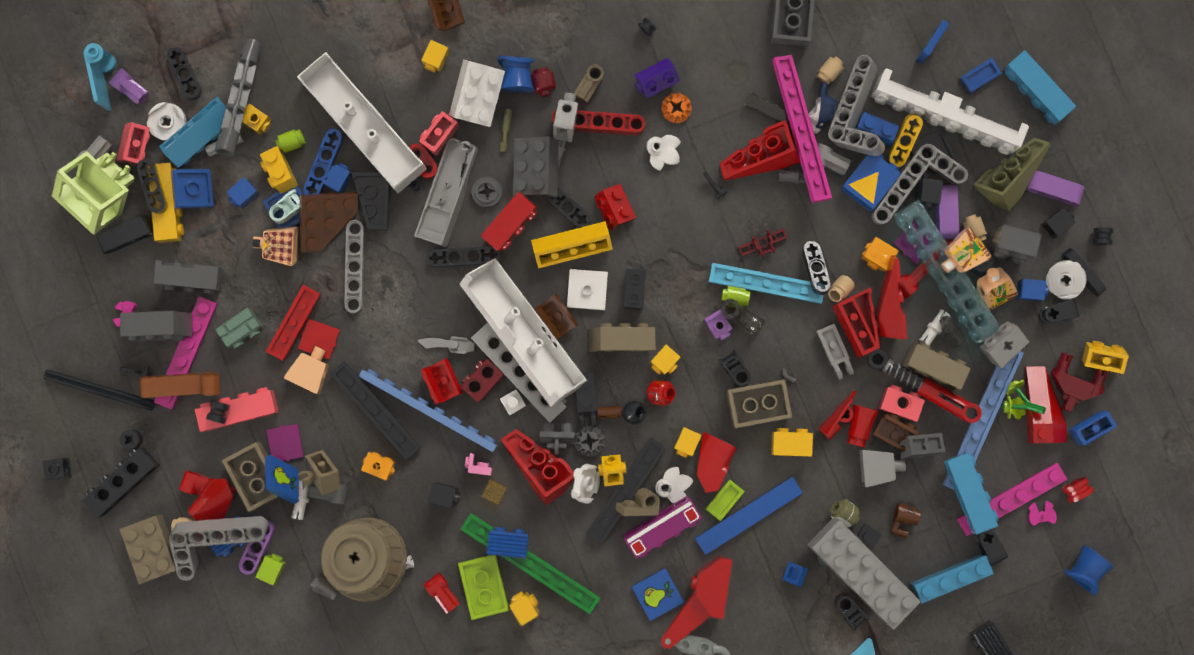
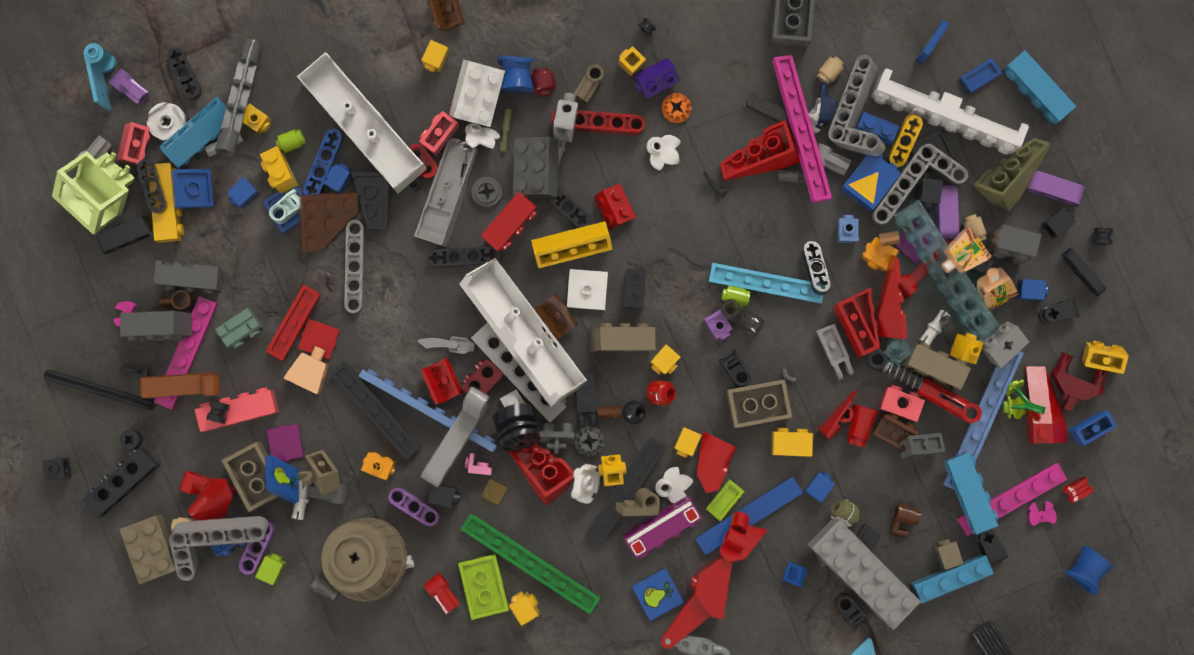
(180, 300): none -> reddish brown piece
(279, 245): torso -> none
(404, 505): none -> medium lavender beam
(456, 438): none -> light grey beam
(479, 135): none -> white plate
(507, 543): blue brick -> none
(516, 427): none -> black wheel
(631, 61): none -> yellow brick
(740, 538): none -> red panel
(758, 247): dark red piece -> none
(819, 486): none -> blue brick
(841, 288): tan brick -> none
(843, 235): none -> medium blue brick
(879, 467): light grey torso -> none
(889, 238): none -> medium nougat slope
(898, 349): none -> clear light blue brick
(948, 554): none -> dark tan brick
(966, 348): none -> yellow brick
(1060, 288): white plate -> none

